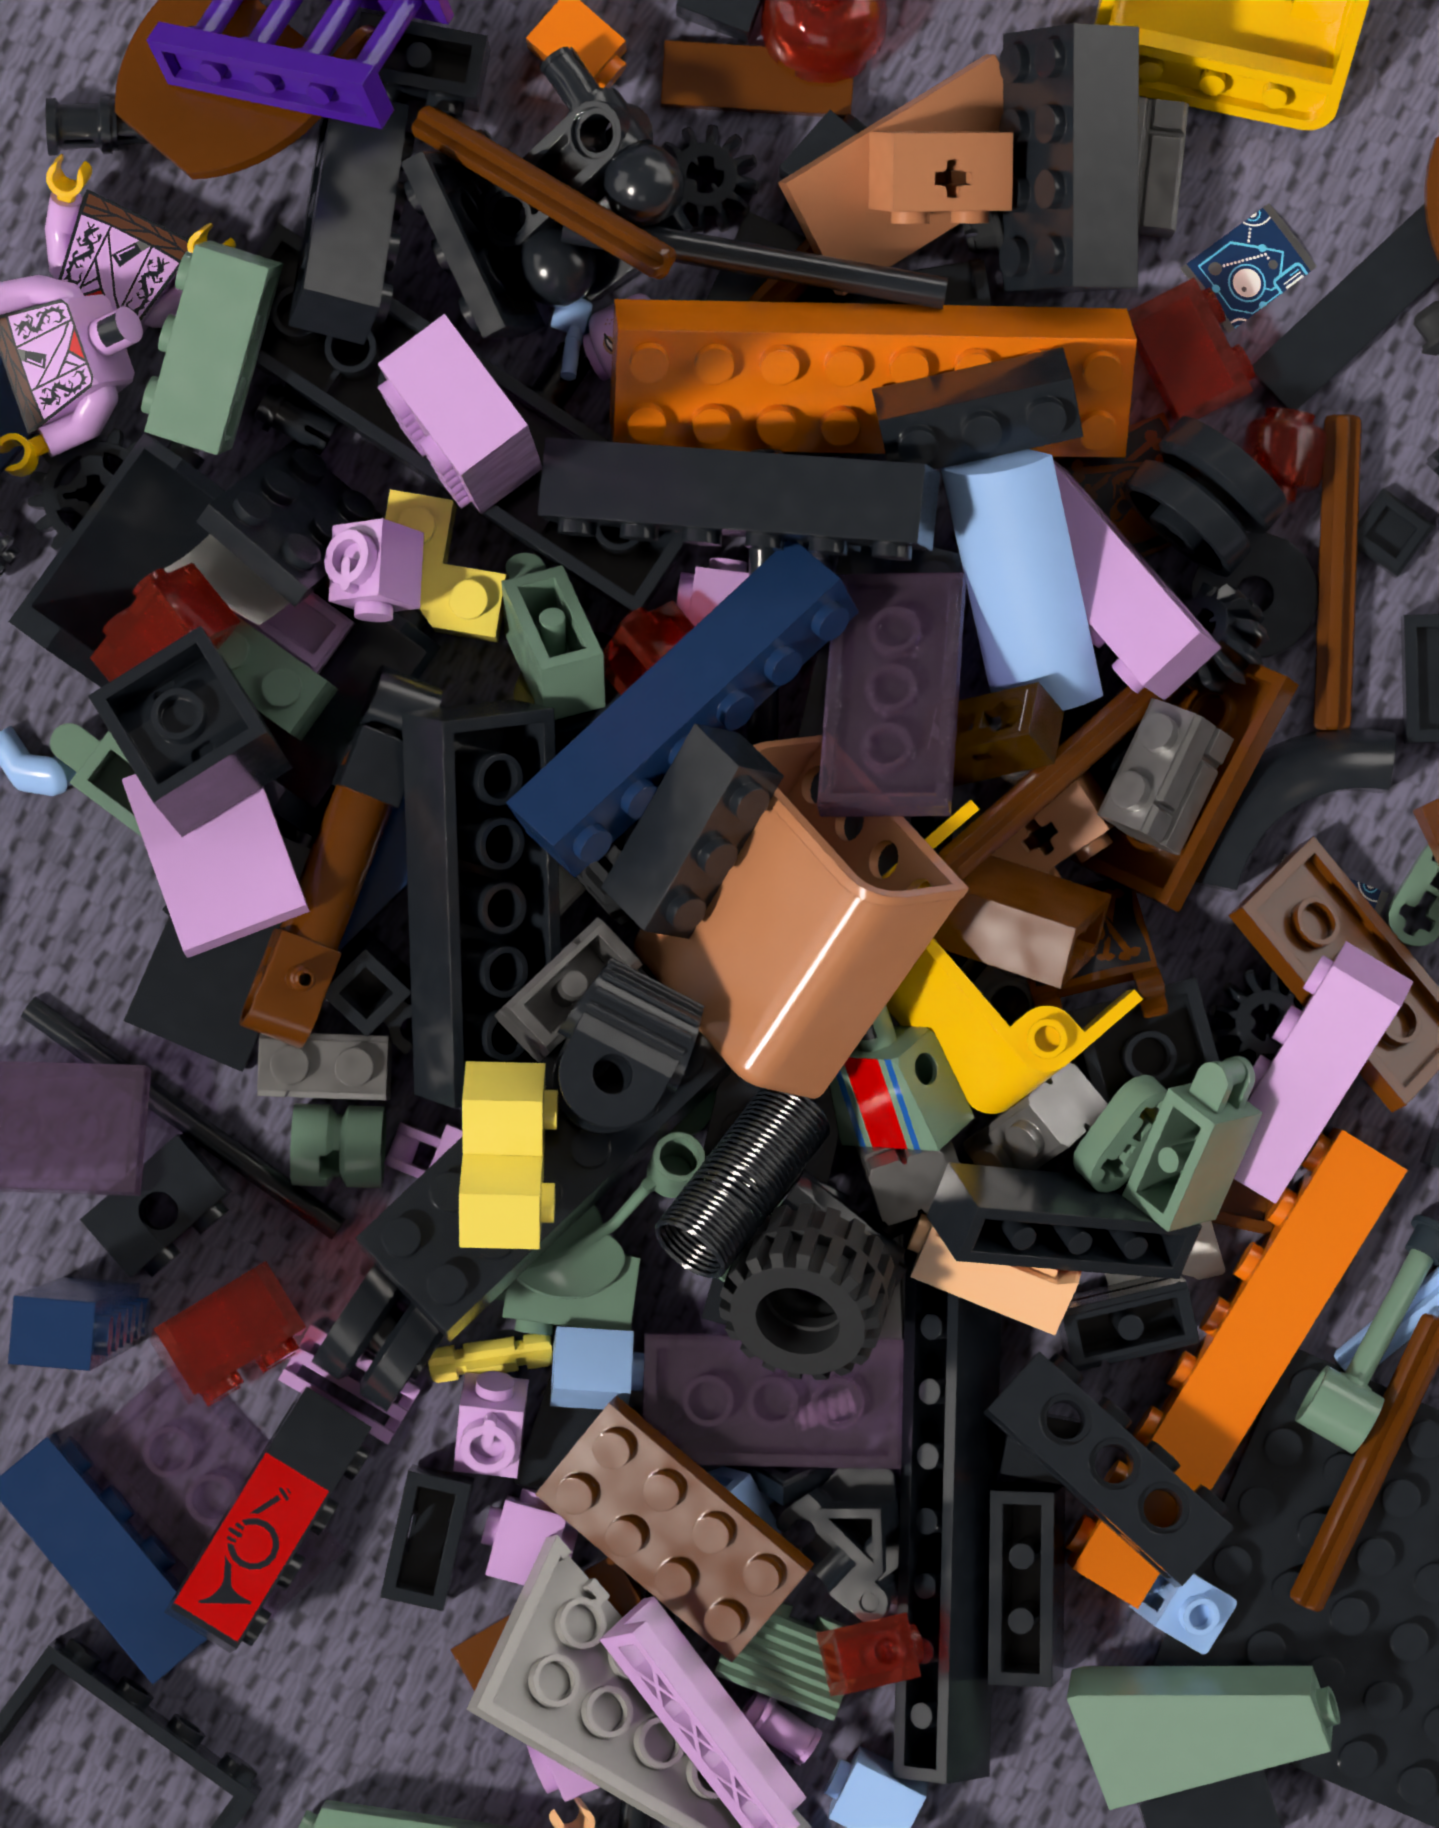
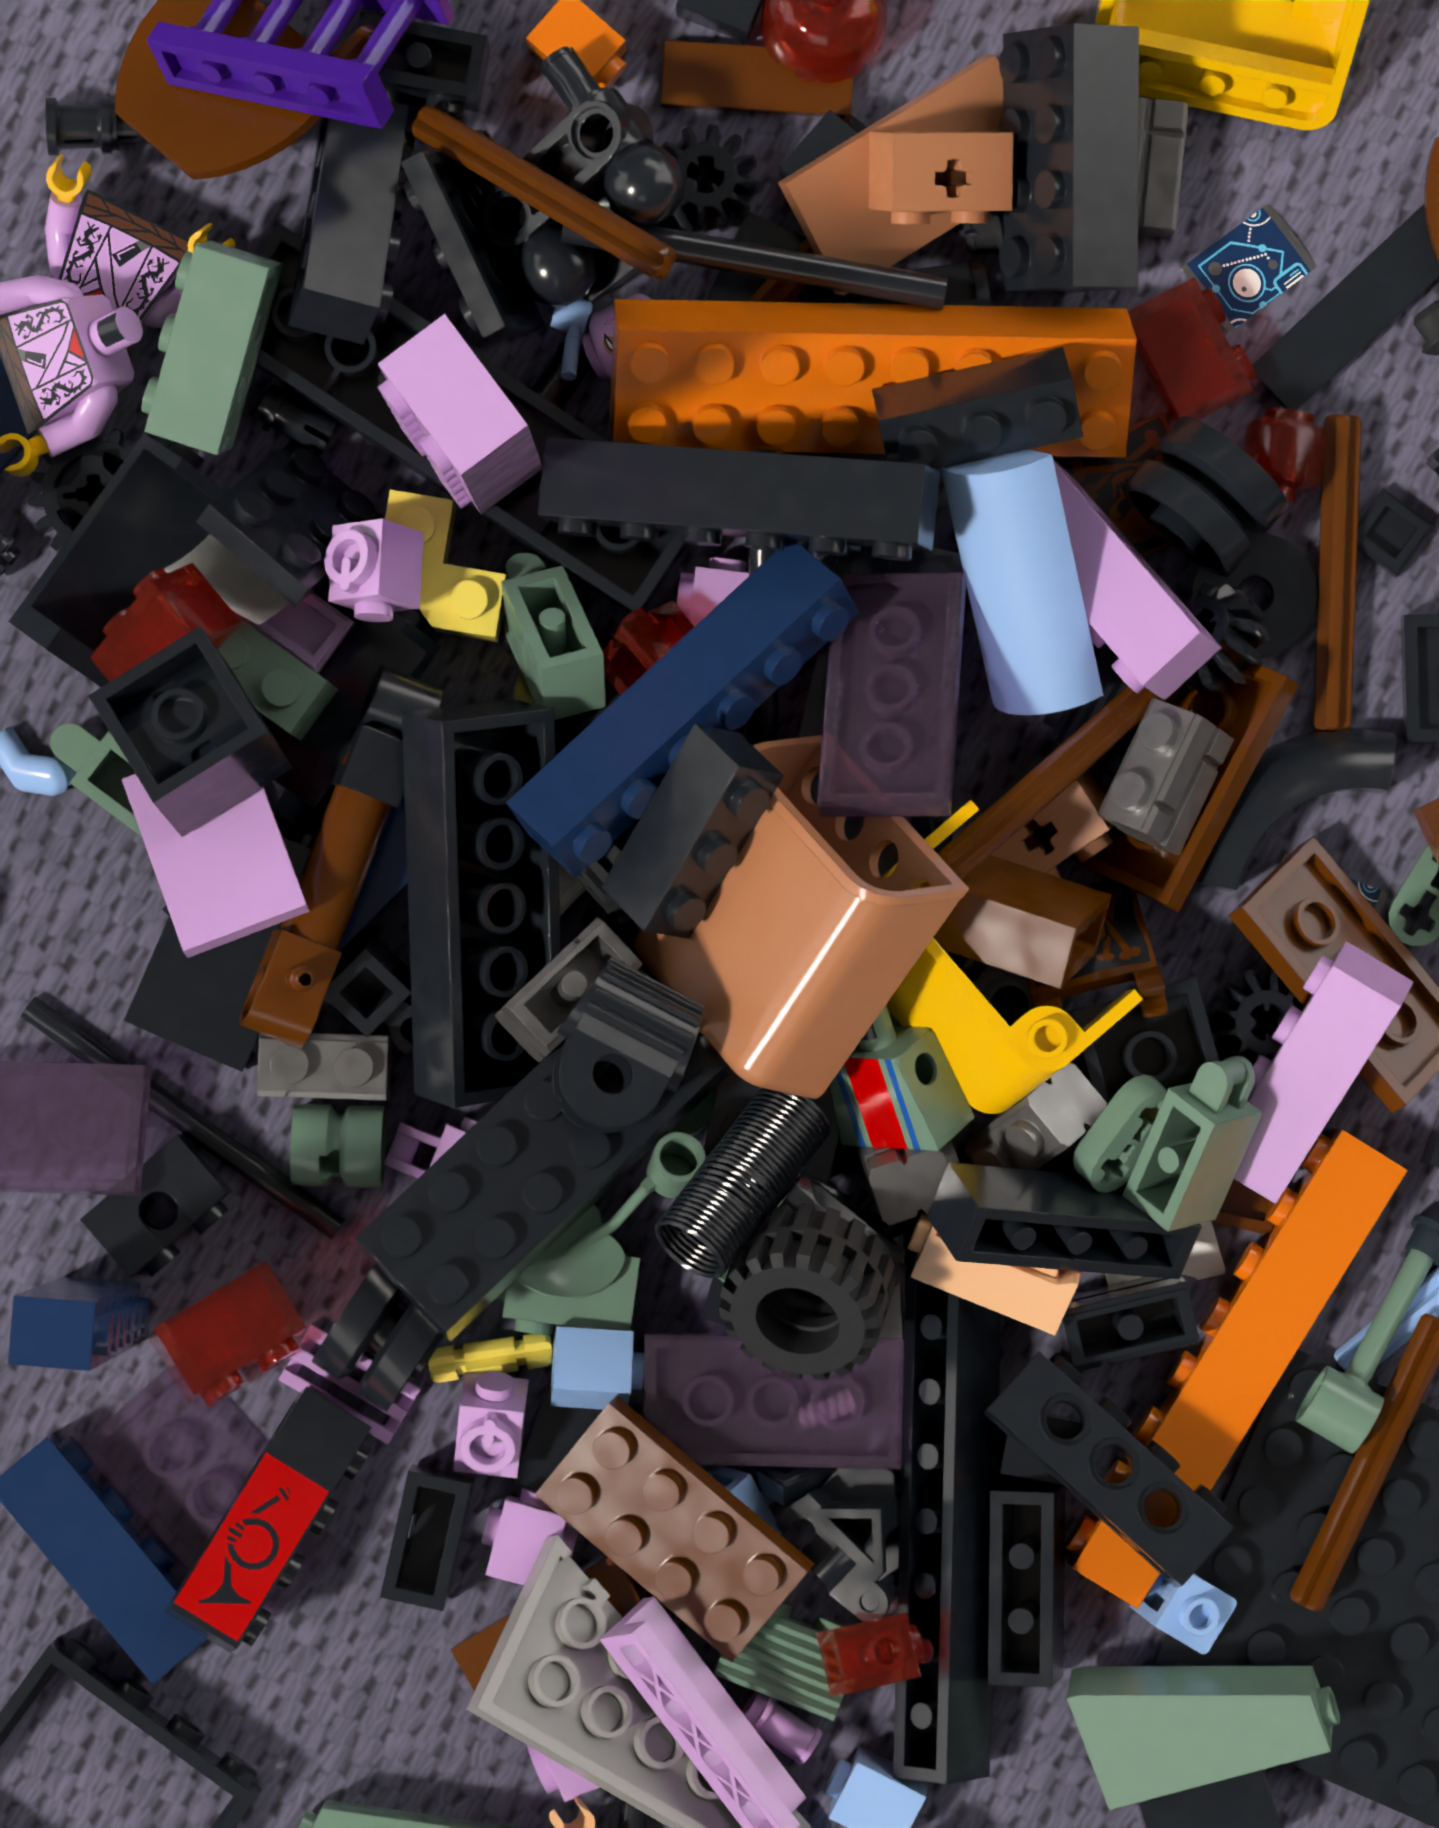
(504, 1155): light yellow brick -> none
(1006, 734): dark brown piece -> none

